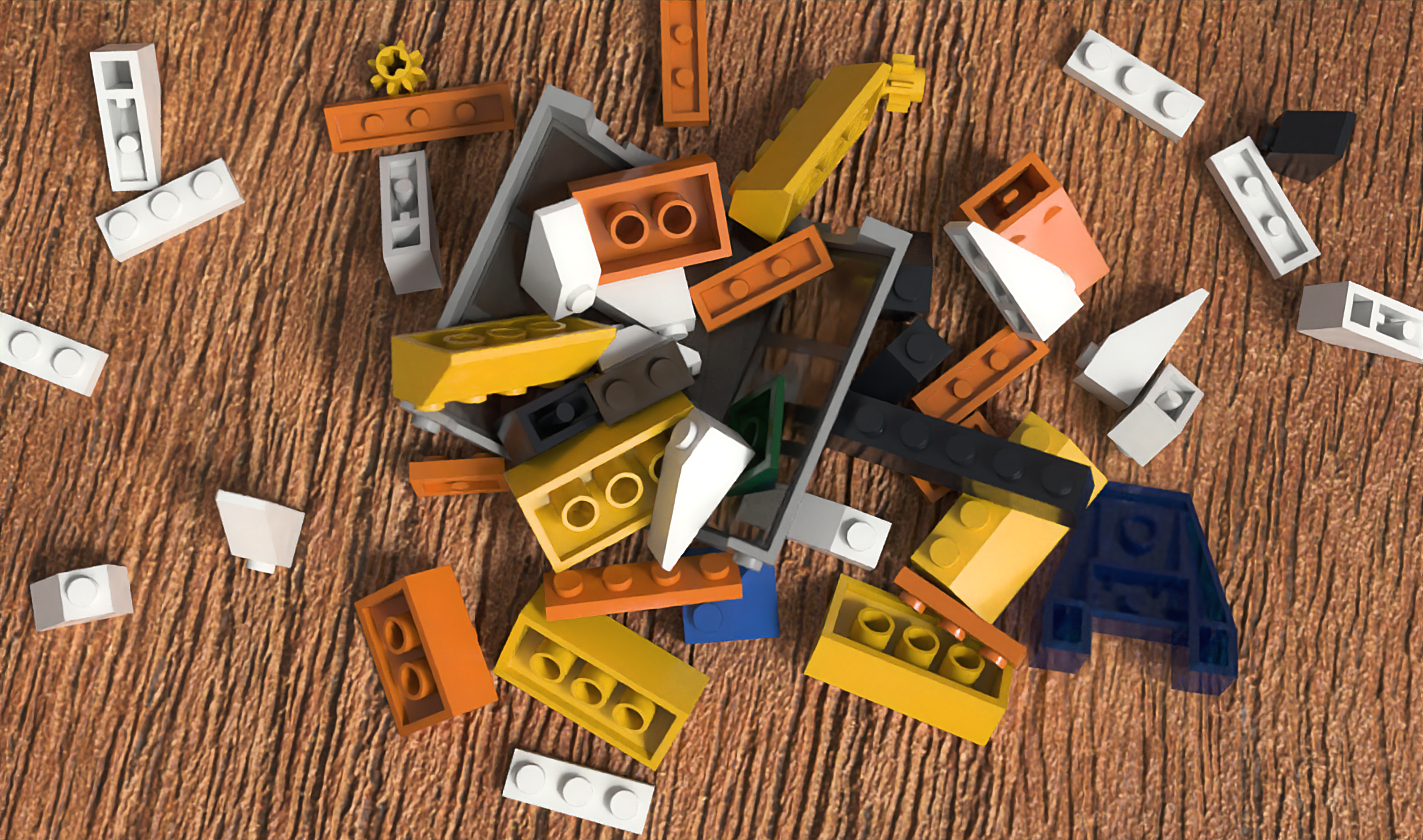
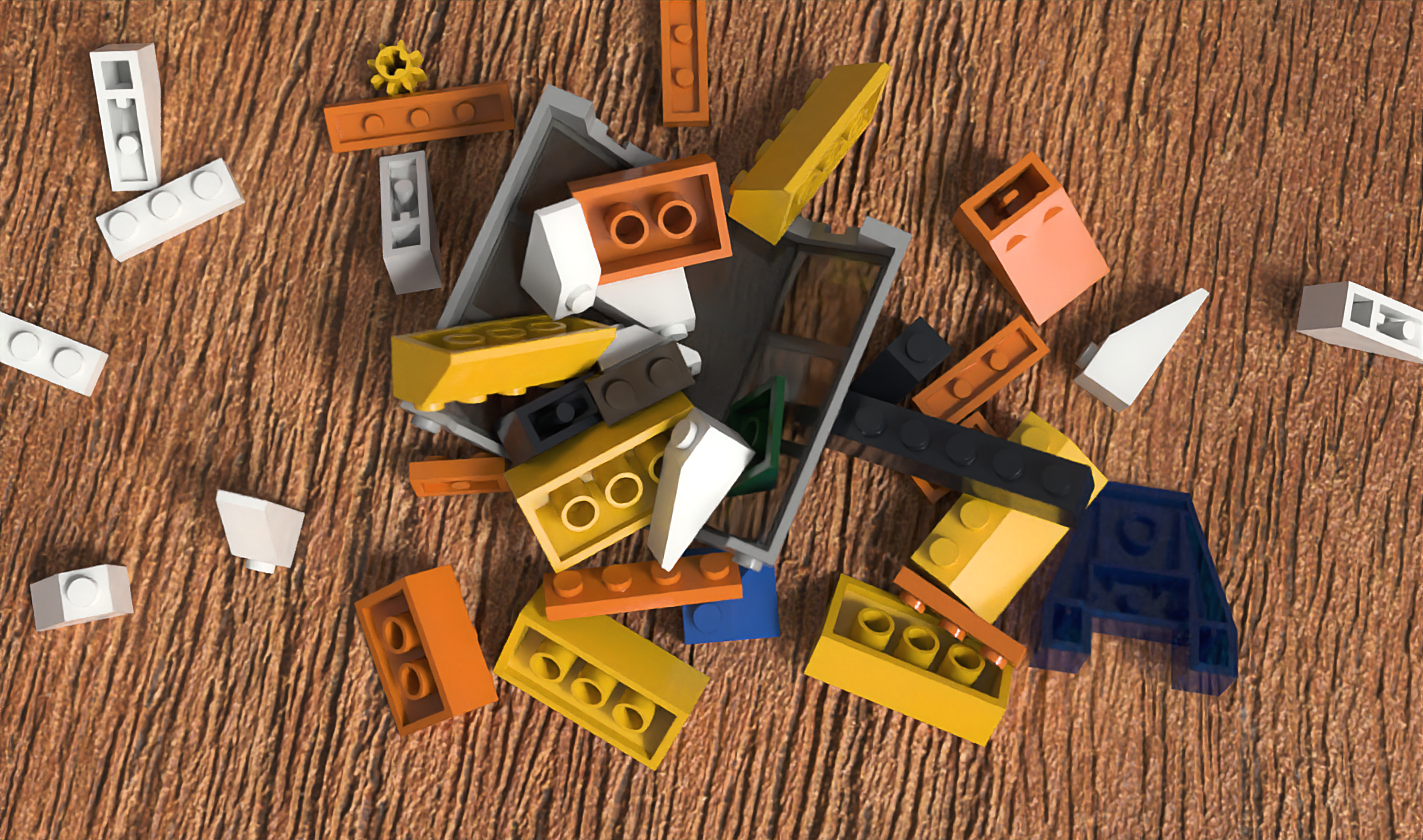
(578, 790): white plate -> none
(761, 278): orange plate -> none
(839, 531): white slope -> none
(903, 84): yellow gear -> none
(912, 284): black slope -> none
(1024, 287): white slope -> none
(1133, 86): white plate -> none
(1156, 415): white slope -> none
(1262, 207): white plate -> none
(1305, 142): black slope -> none

